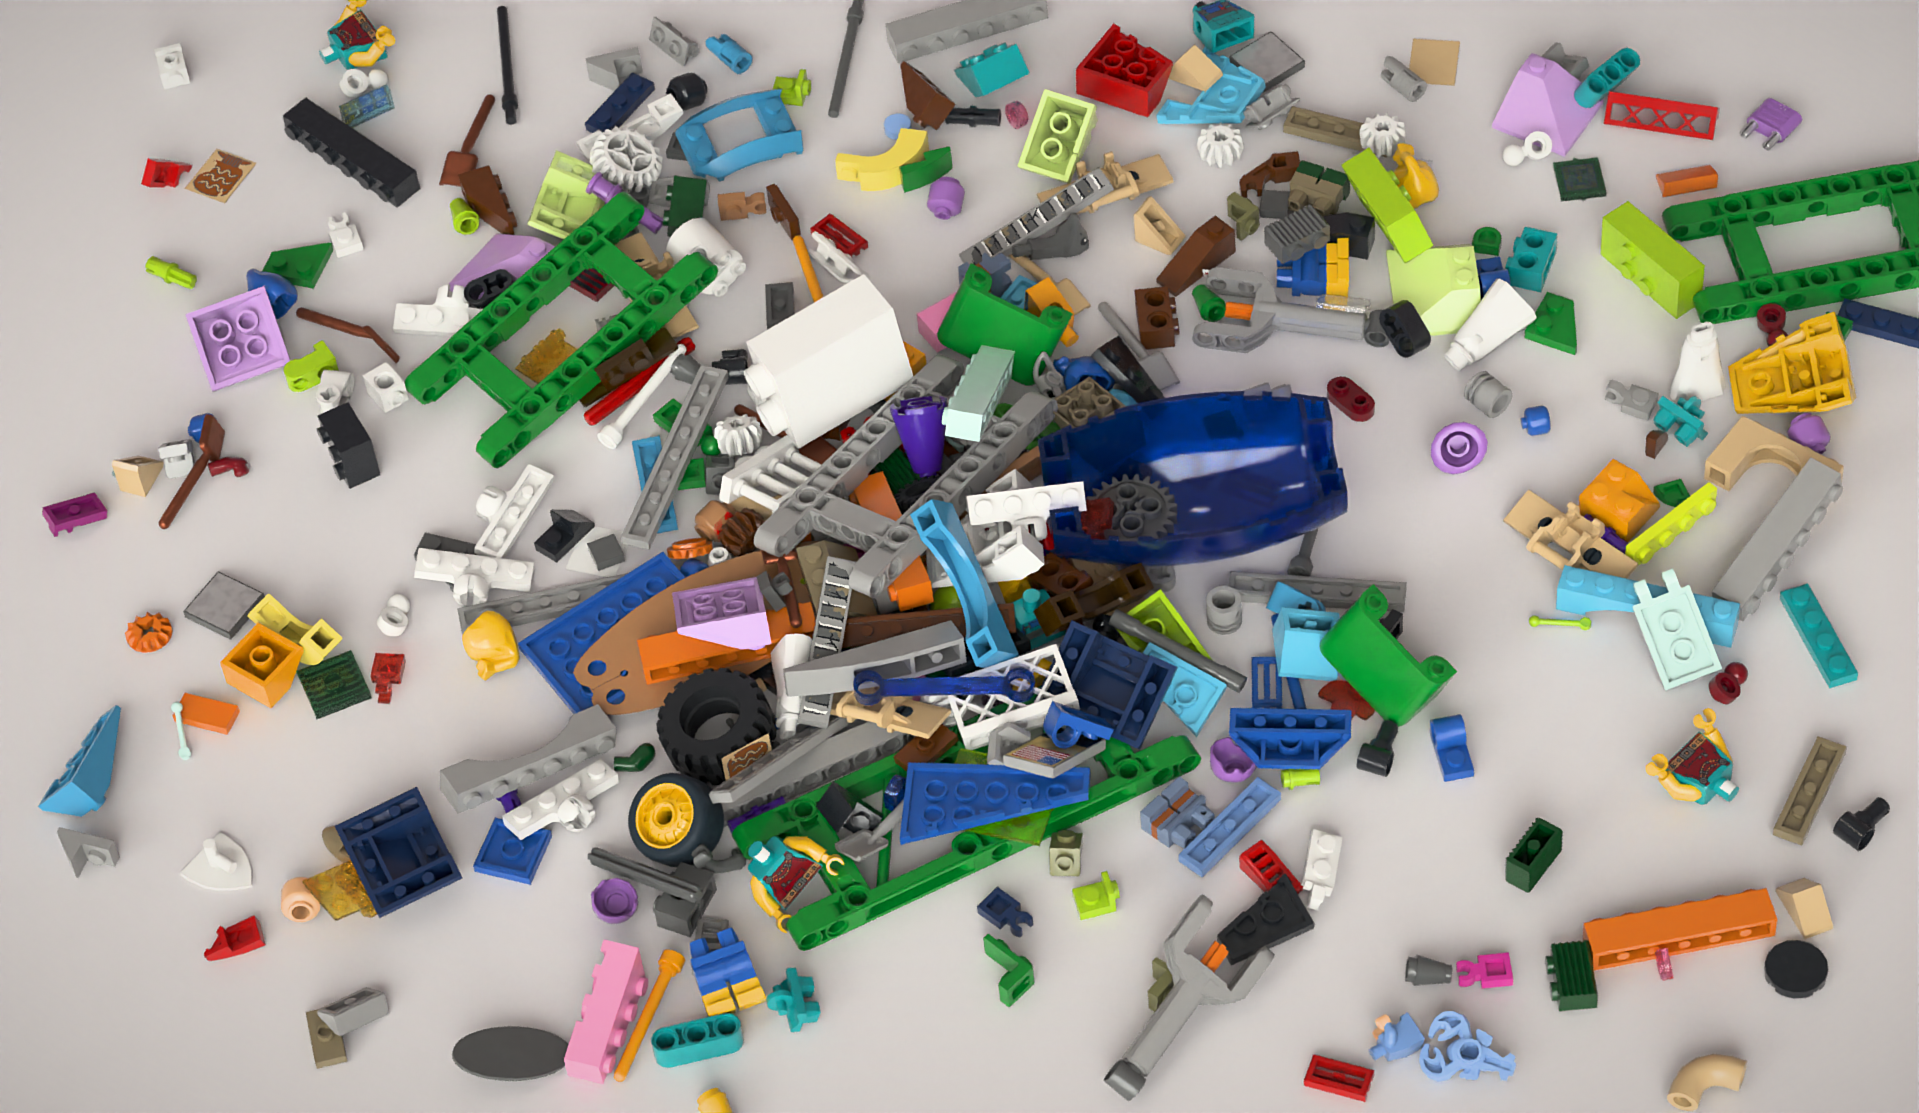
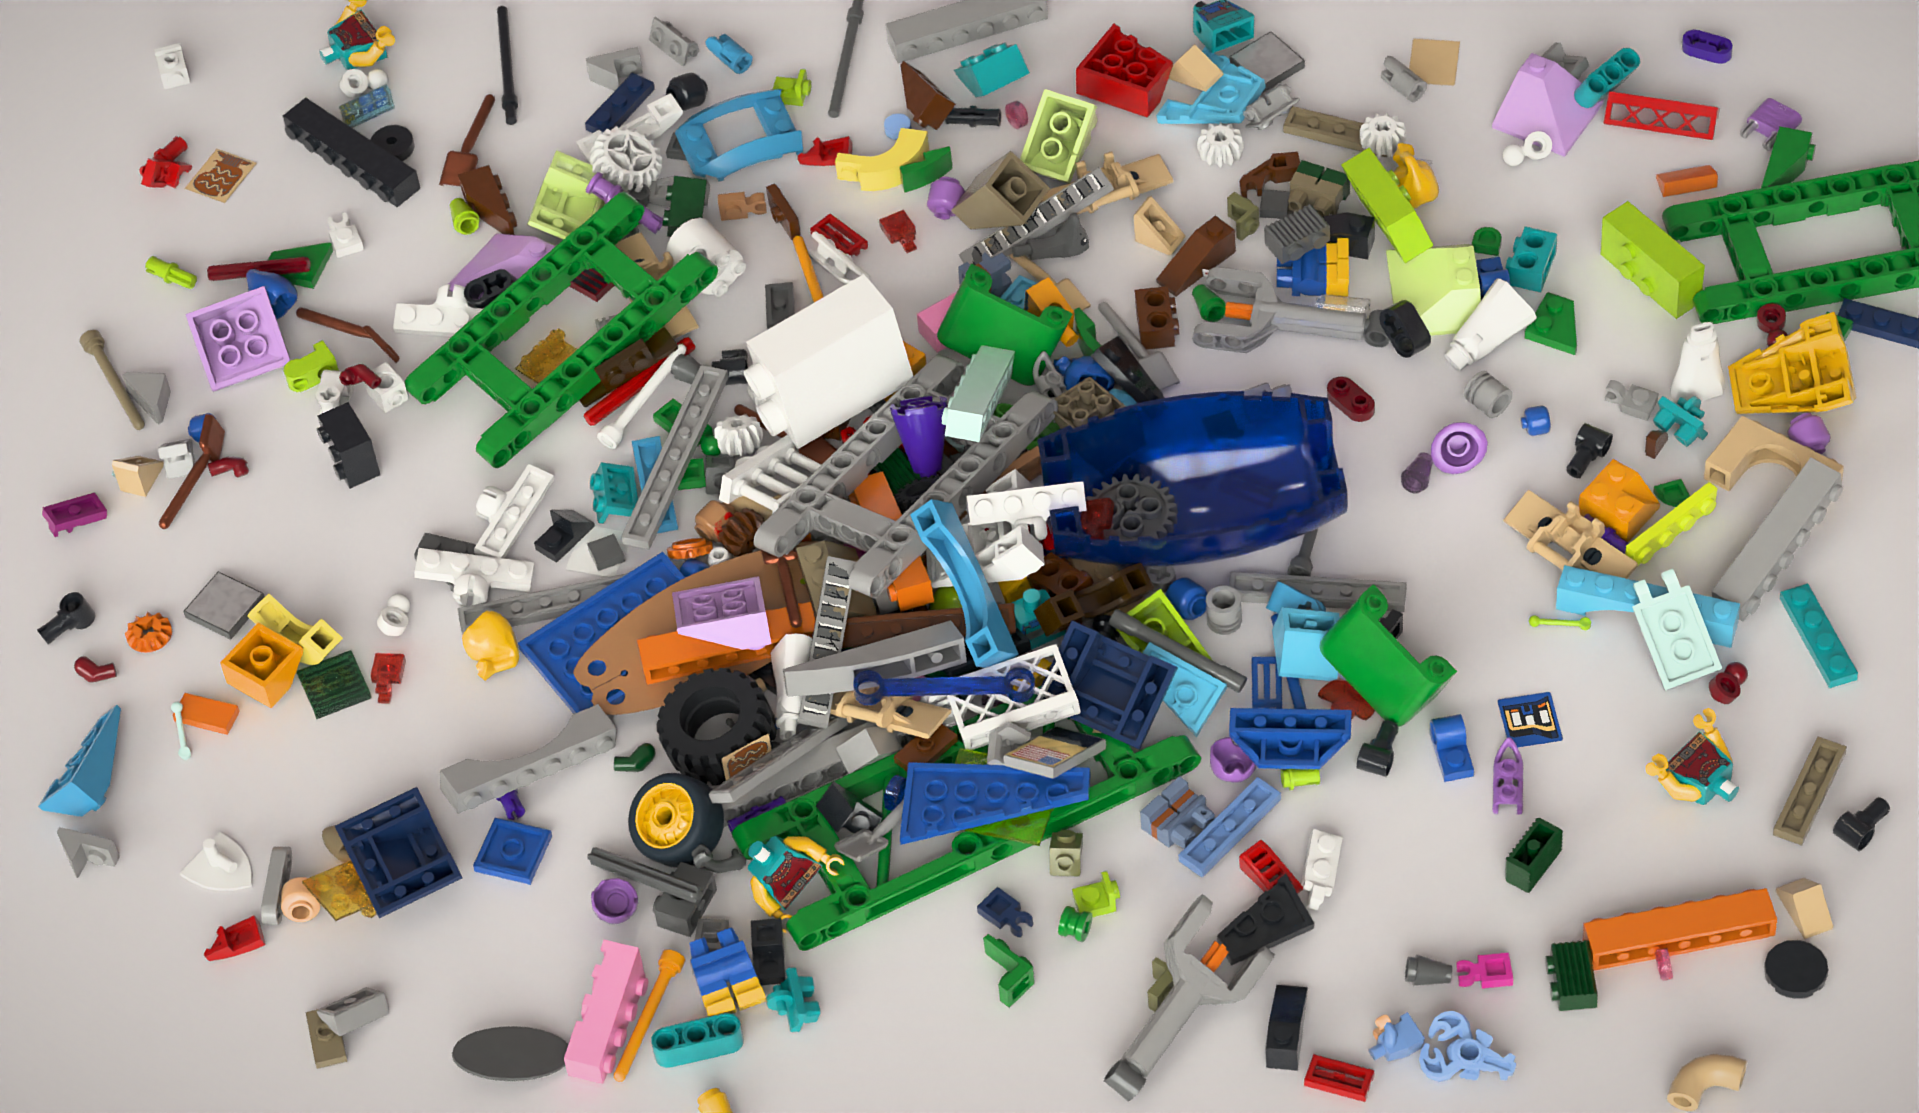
(73, 613): none -> black pin
(93, 672): none -> dark red arm
(94, 344): none -> dark tan piece
(149, 391): none -> light grey slope
(169, 152): none -> red pin
(239, 270): none -> dark red axle
(277, 876): none -> light grey beam
(358, 374): none -> dark red arm
(399, 137): none -> black piece
(563, 802): white plate -> none
(613, 490): none -> teal bracket
(768, 951): none -> black slope
(774, 588): dark grey tile -> none
(825, 153): none -> red slope
(867, 747): none -> light grey slope
(899, 228): none -> clear red plate
(1001, 195): none -> dark tan slope
(1075, 924): none -> green wheel
(1076, 723): blue plate -> none
(1087, 333): none -> green slope
(1187, 598): none -> blue head
(1286, 1027): none -> black slope
(1417, 474): none -> clear purple cone
(1508, 770): none -> medium lavender piece
(1530, 719): none -> sticker
(1579, 179): clear green piece -> none
(1589, 444): none -> black pin
(1707, 46): none -> dark purple beam
(1788, 156): none -> green slope

